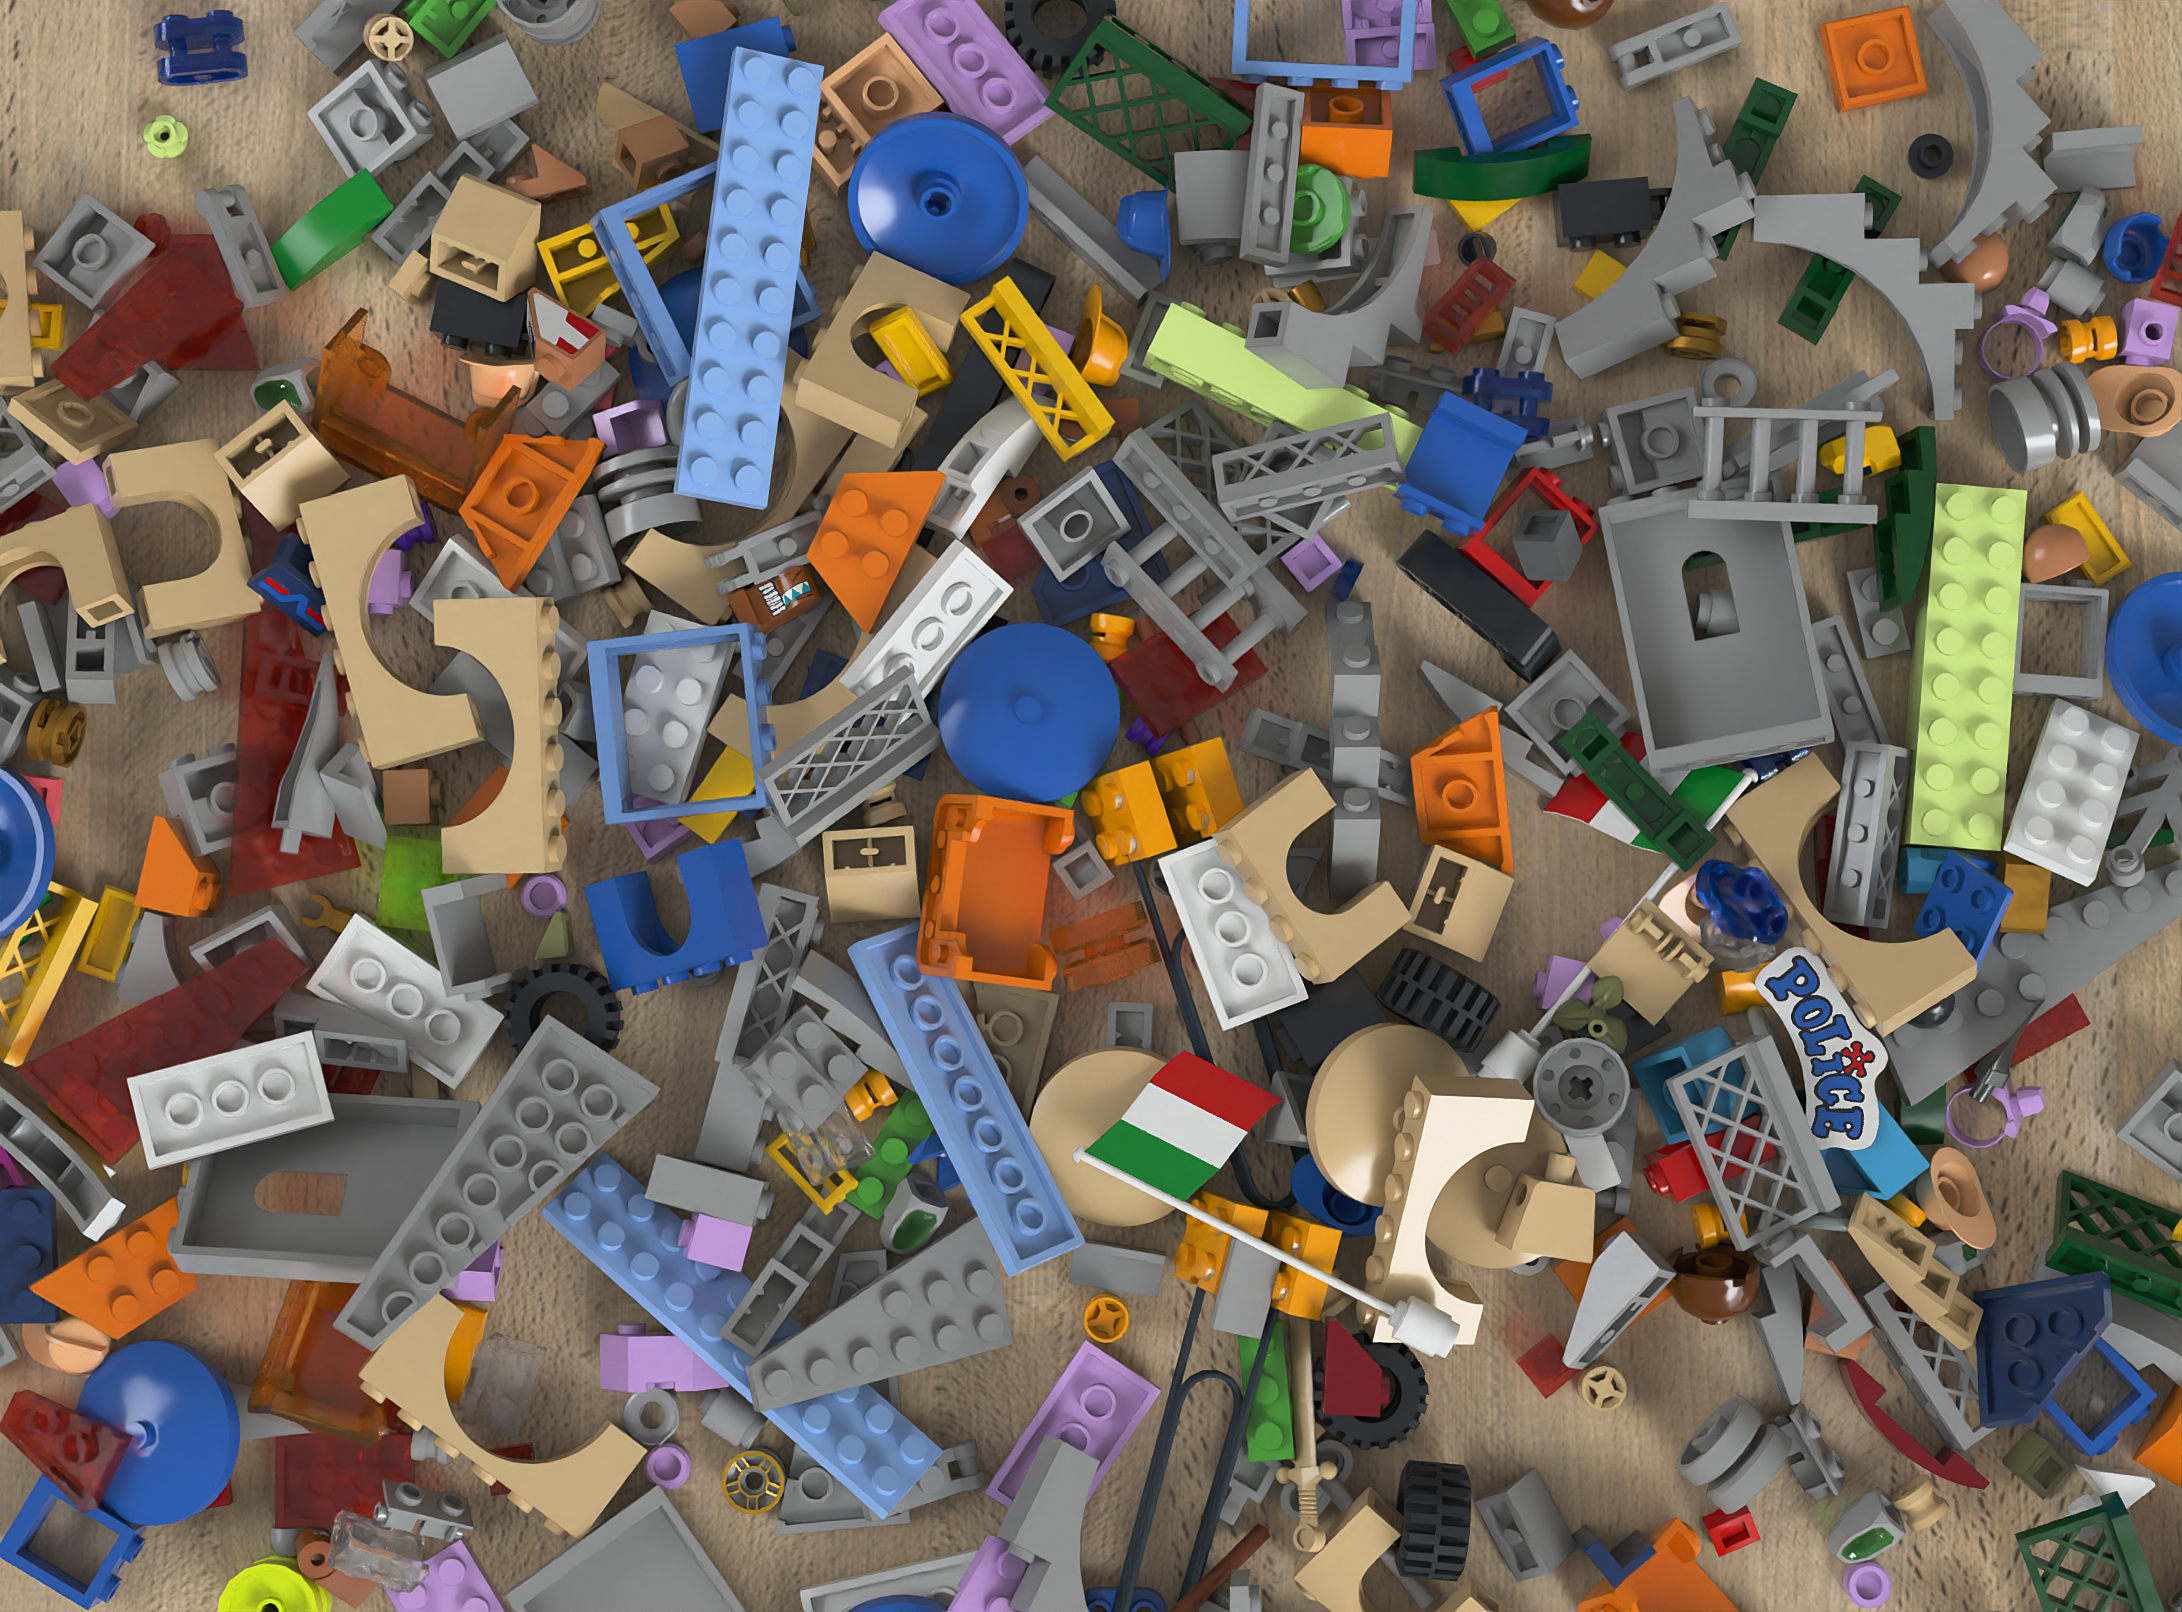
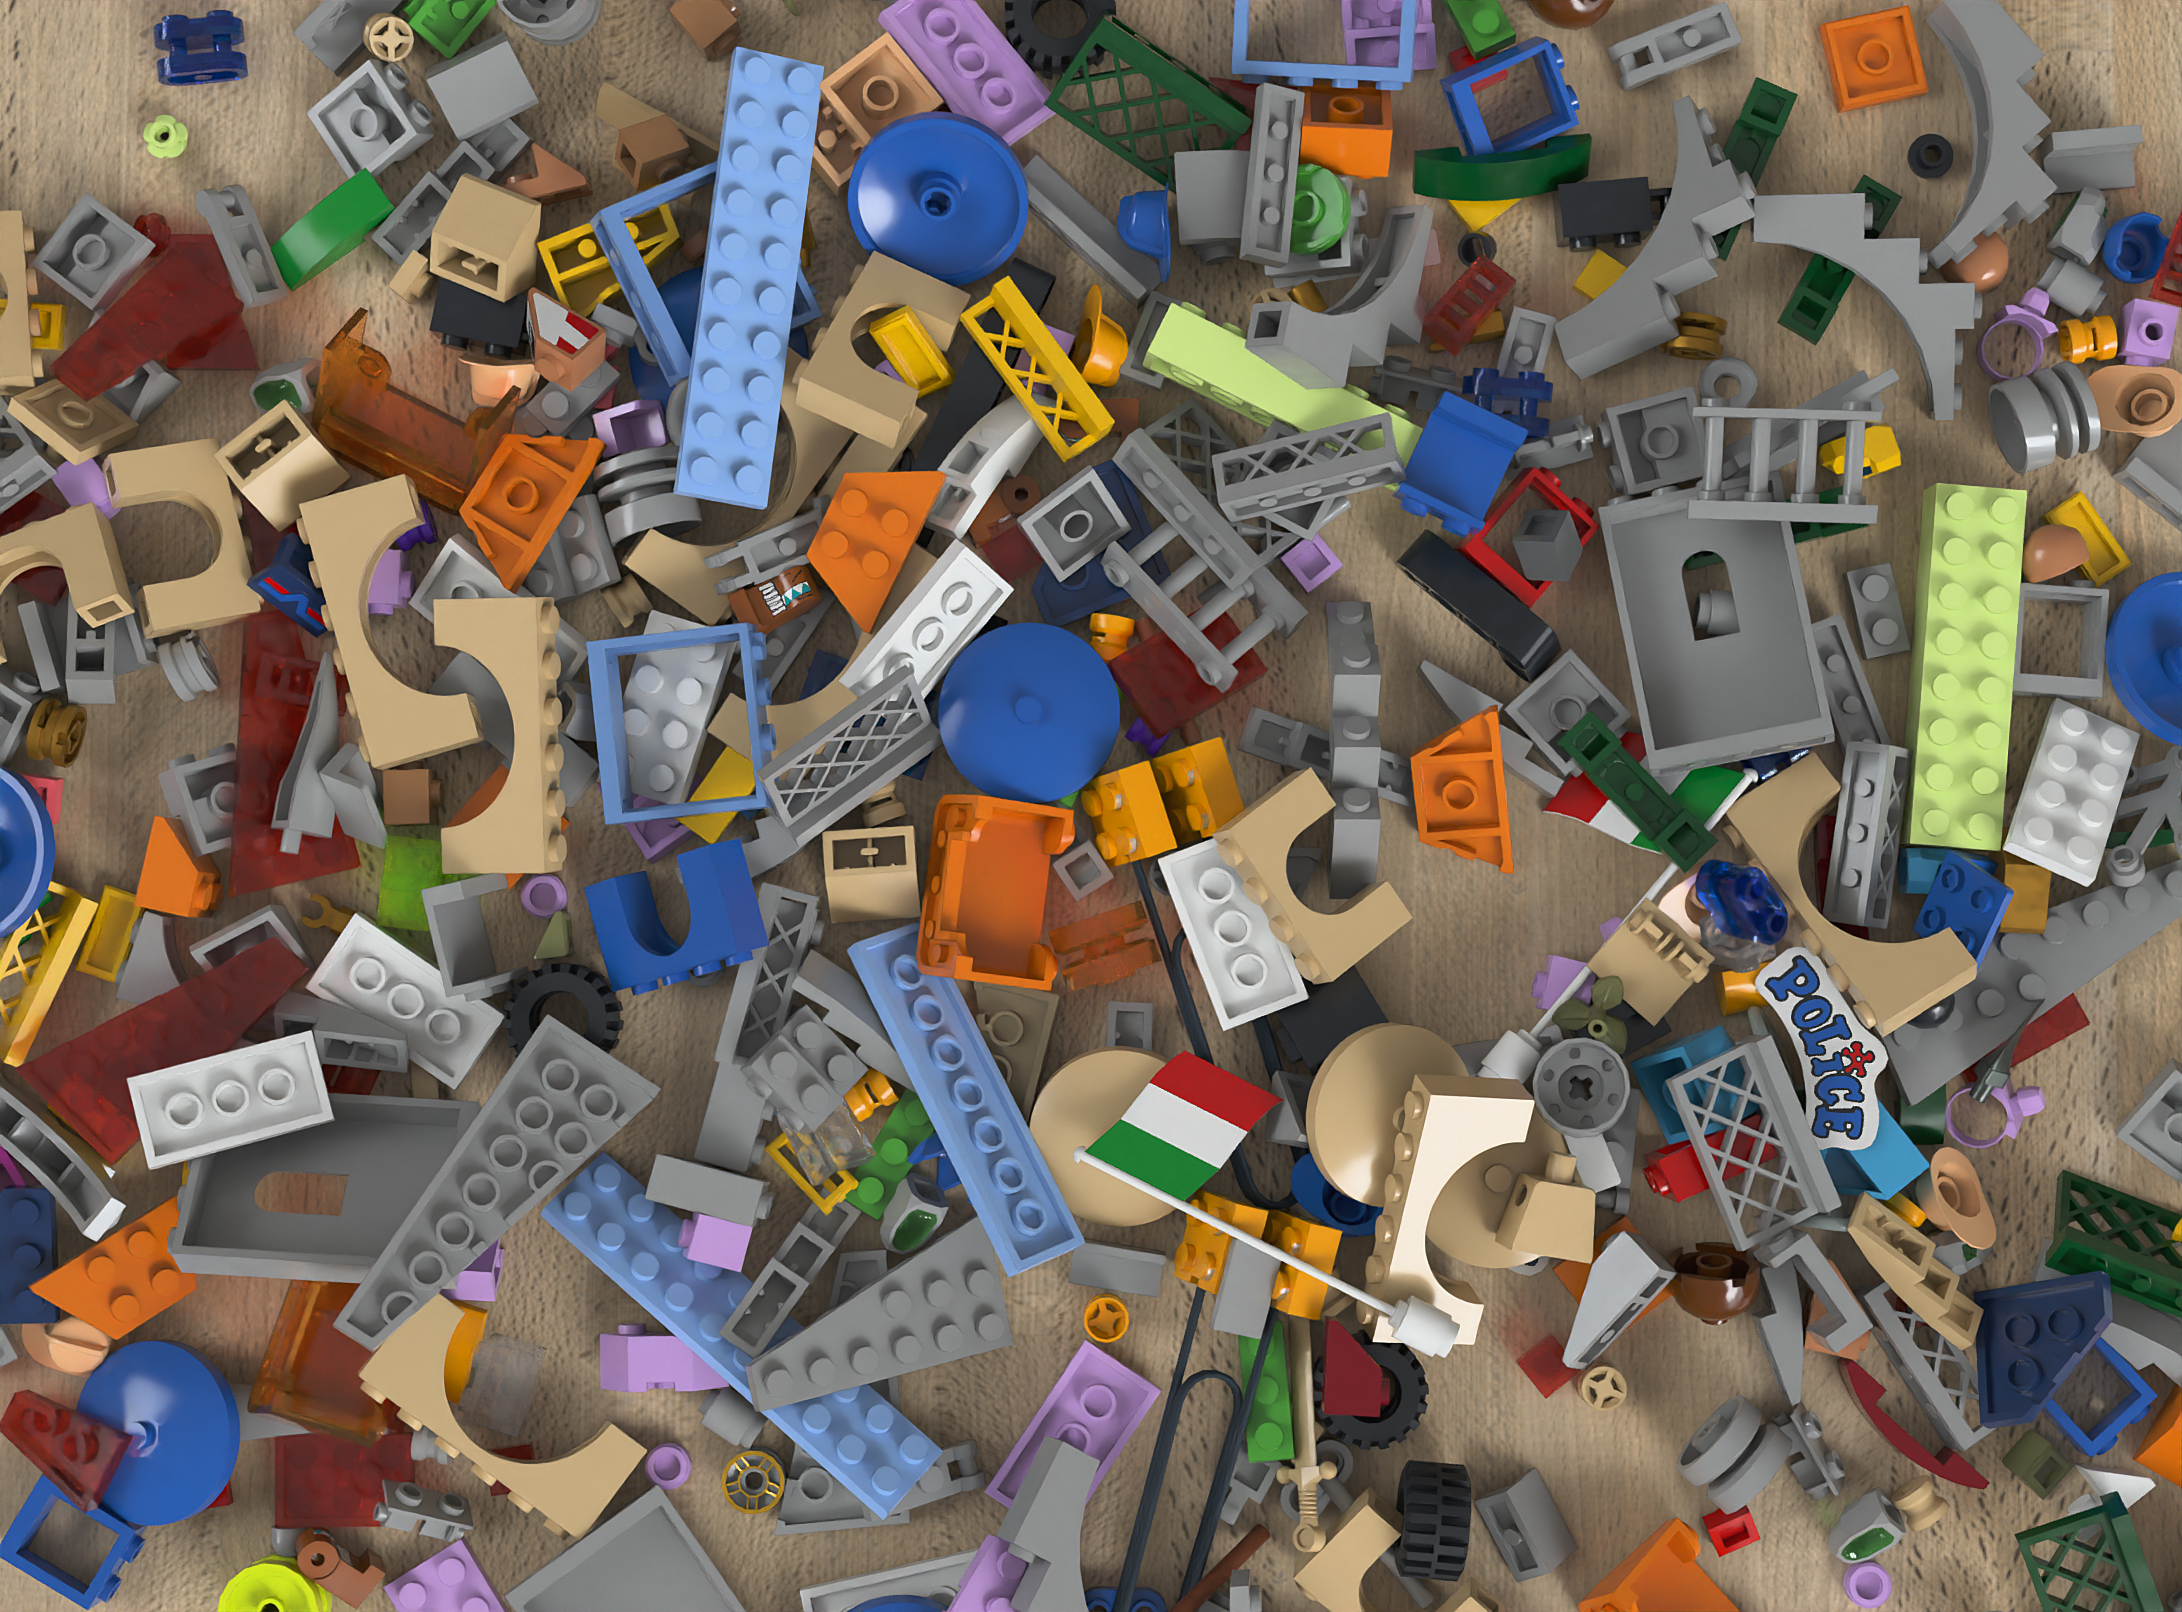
(377, 1553): clear bracket -> none
(634, 1421): light grey piece -> none
(707, 64): blue panel -> none
(1346, 579): clear blue tile -> none
(1438, 999): black tyre -> none
(1456, 903): tan slope -> none
(1621, 1559): dark blue panel -> none
(1710, 1224): light orange wheel -> none
(1905, 532): dark green slope -> none

